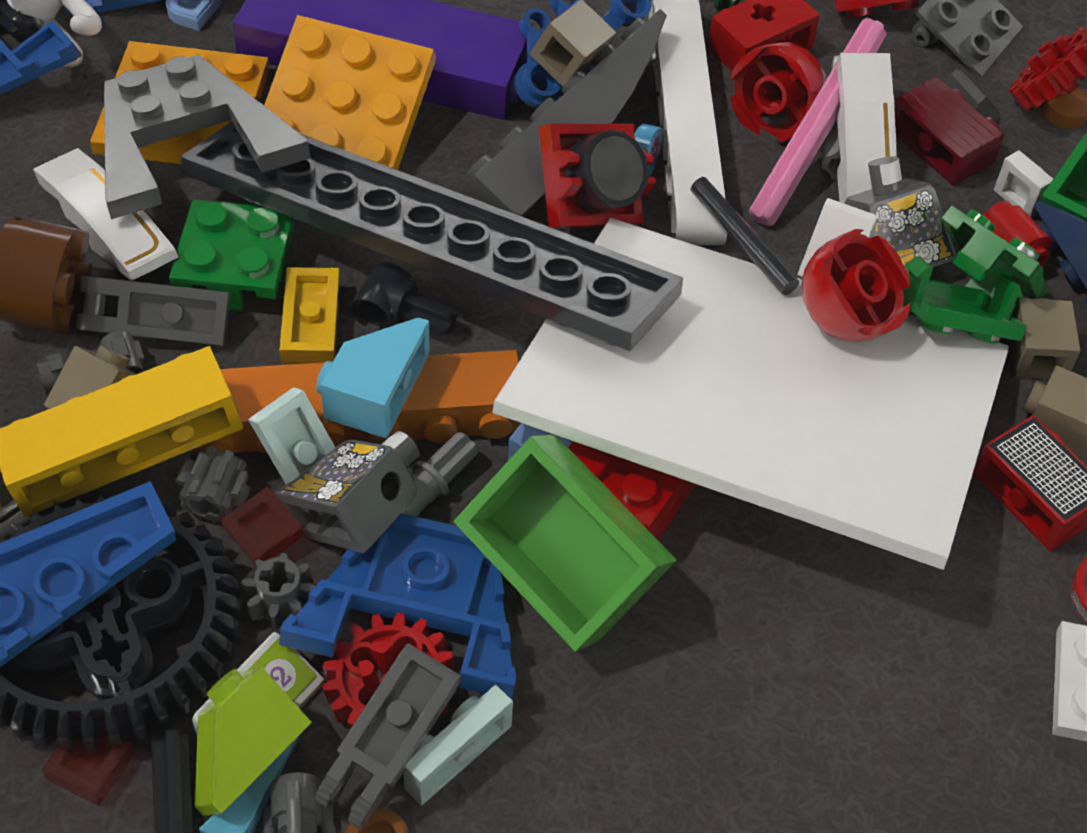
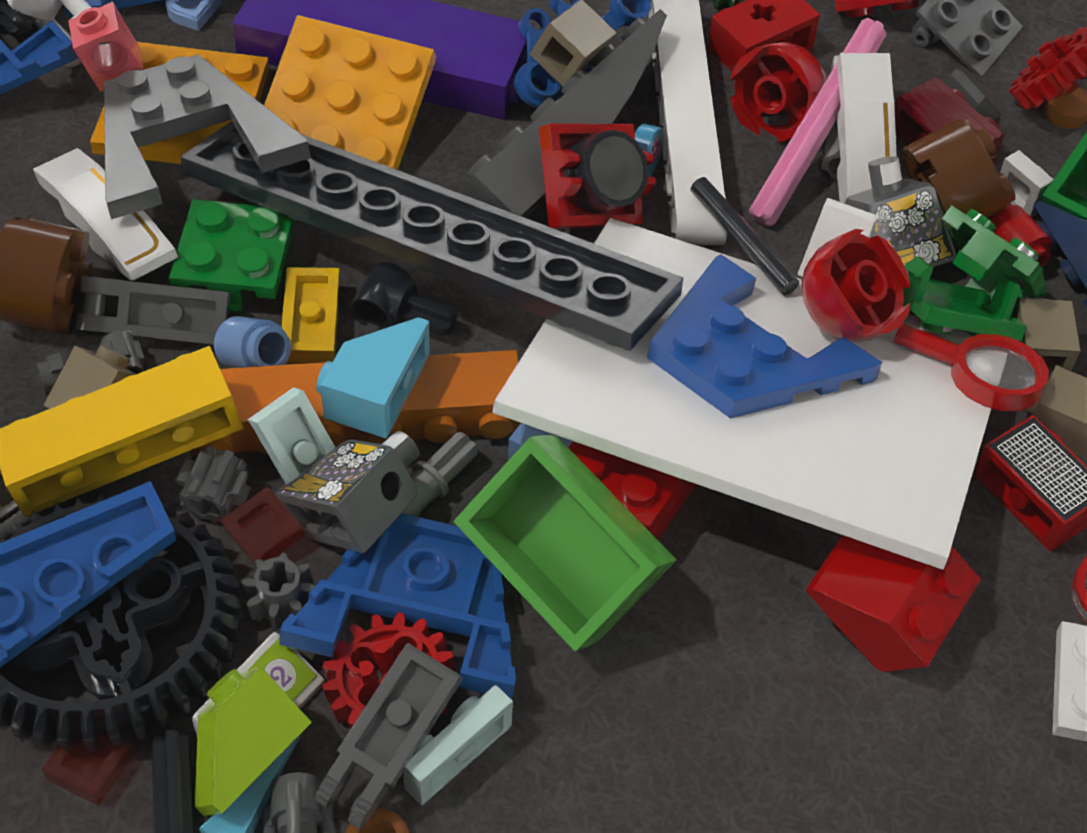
(104, 60): none -> coral brick
(251, 343): none -> medium blue brick
(735, 360): none -> blue wing
(890, 603): none -> red slope
(960, 168): none -> reddish brown brick
(985, 367): none -> red piece

